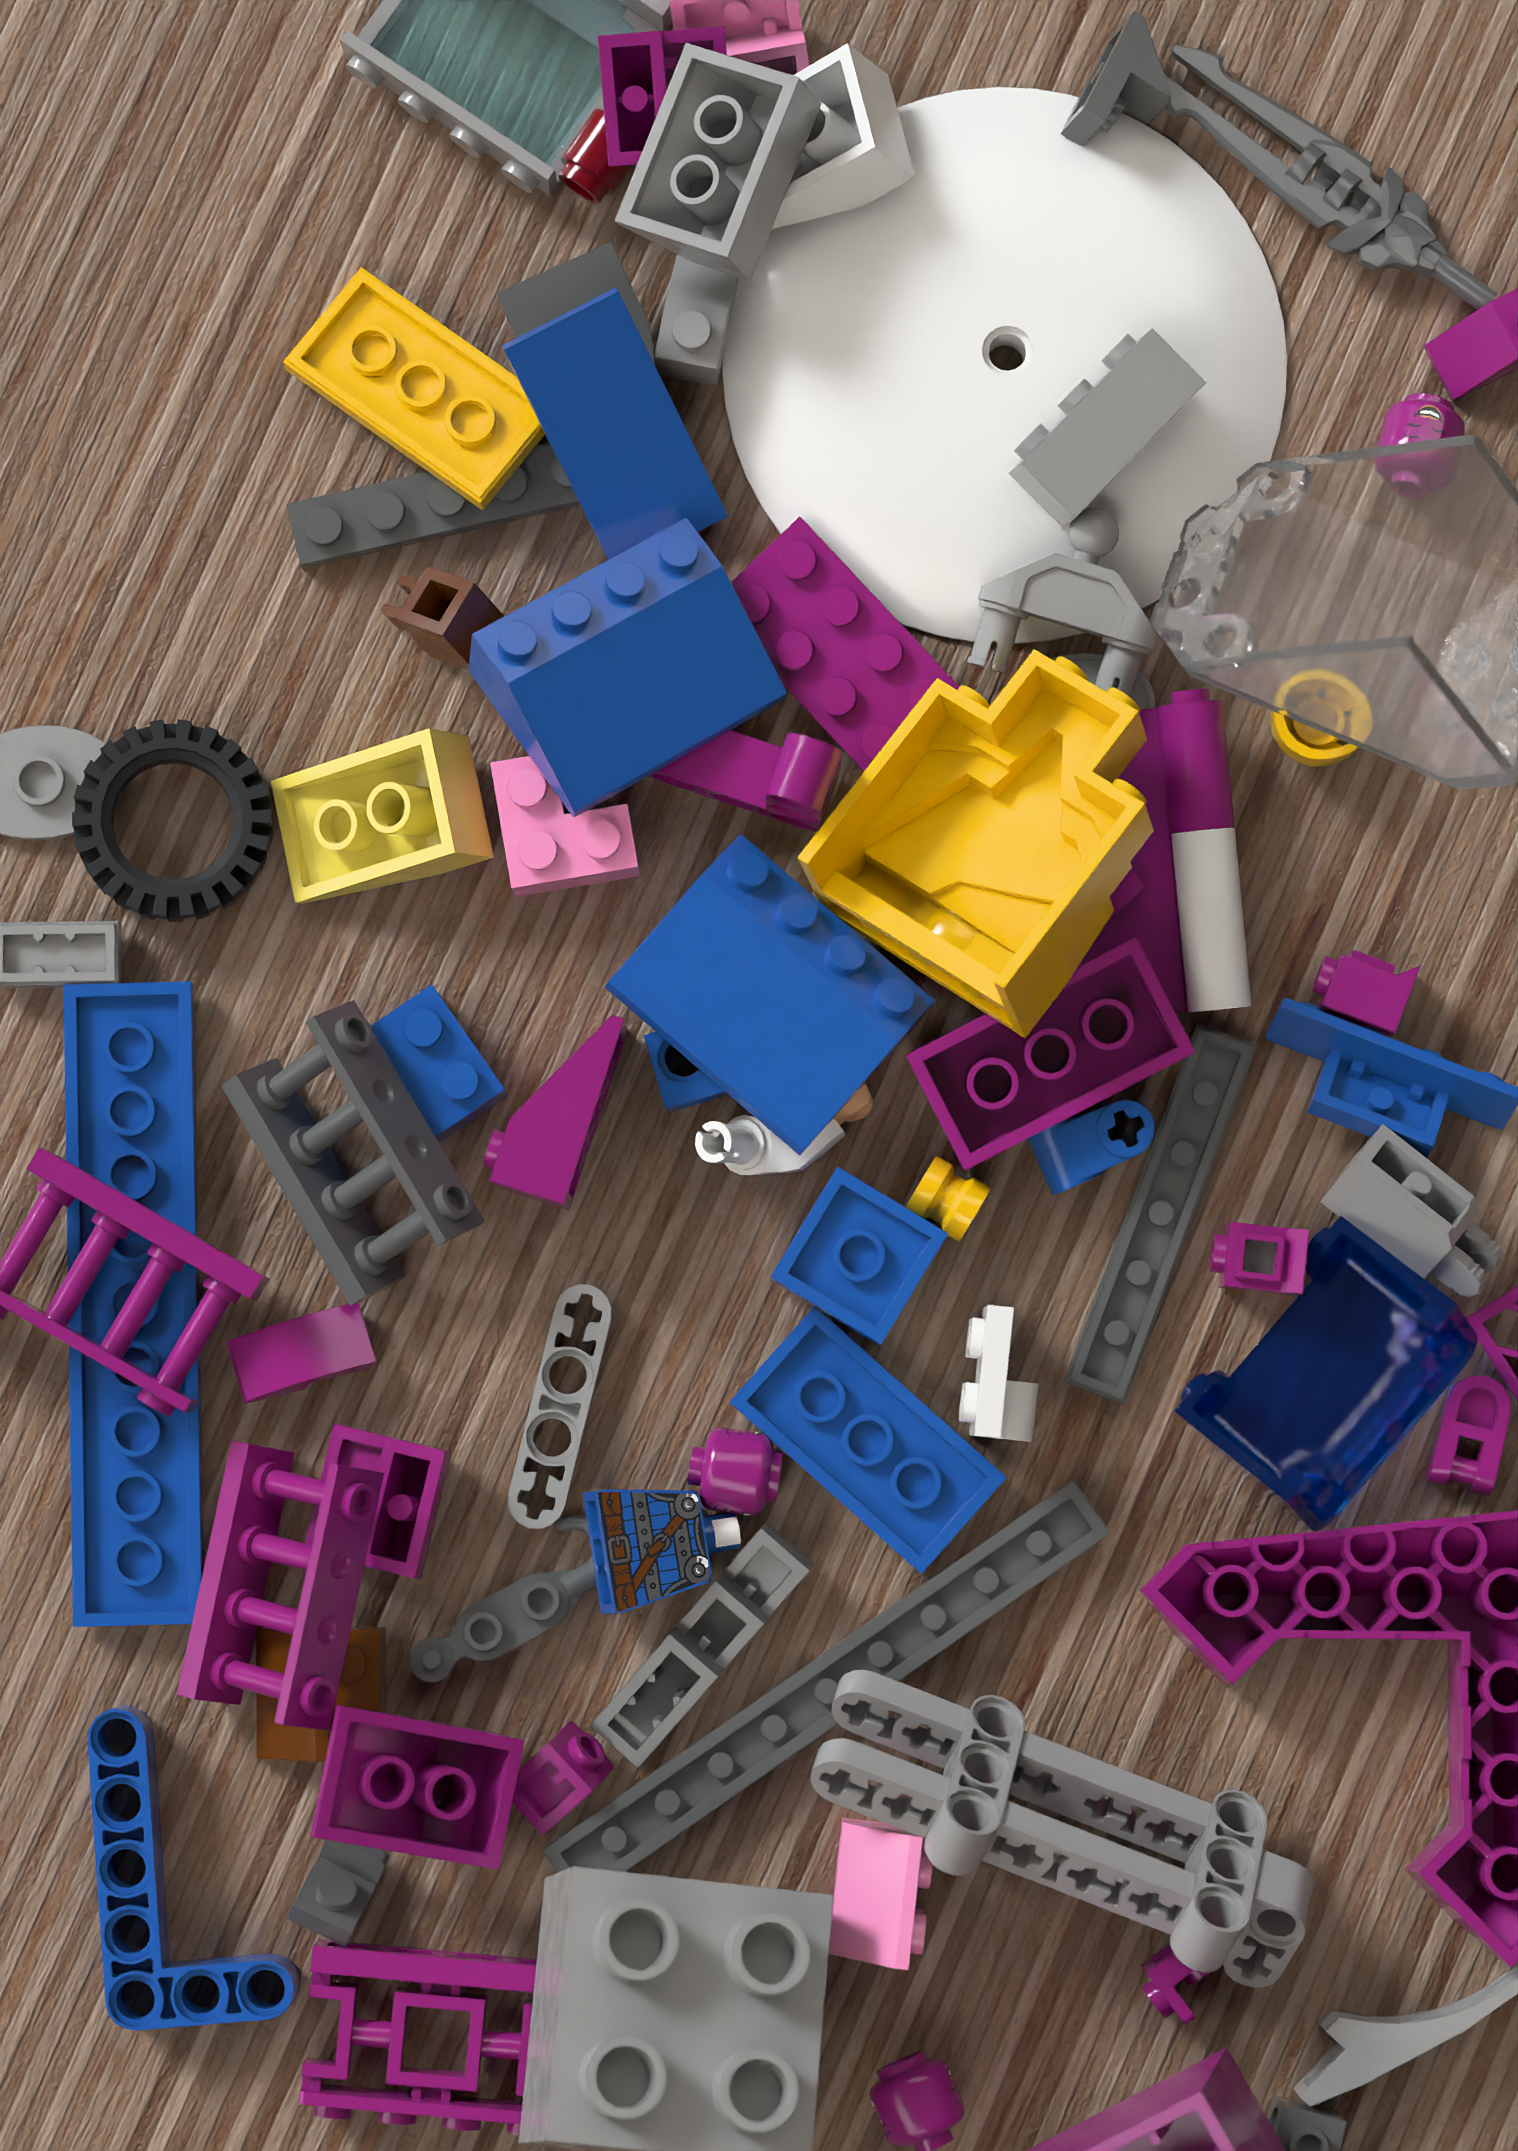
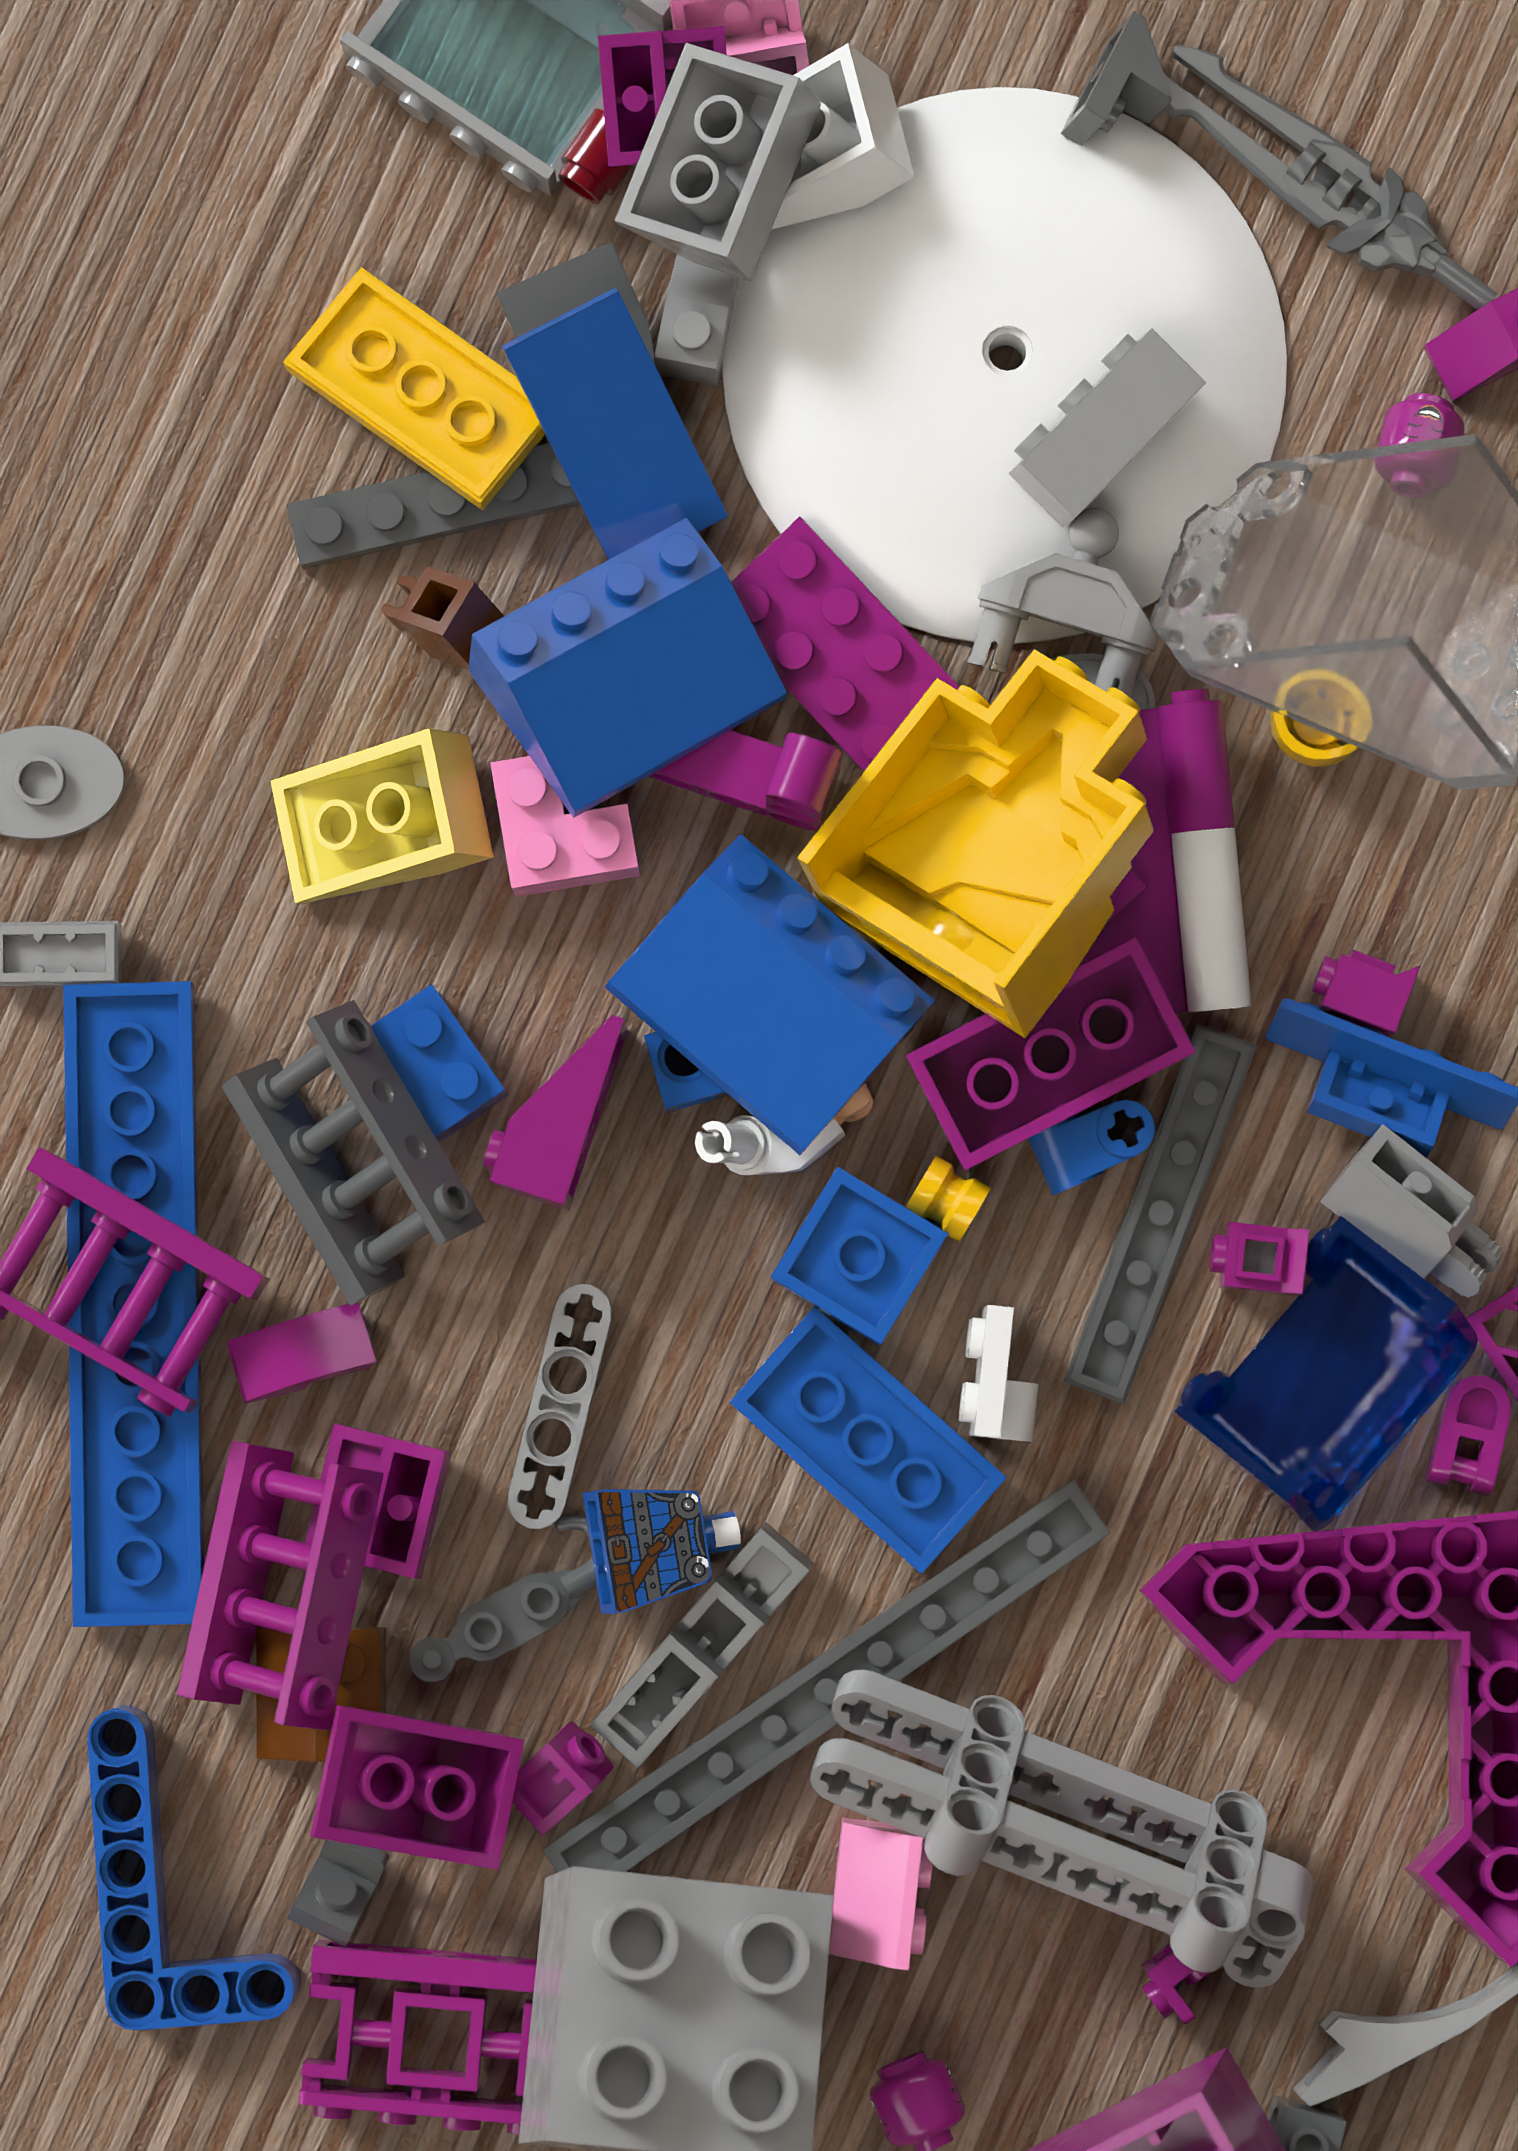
(164, 745): black tyre -> none
(736, 1471): magenta head -> none

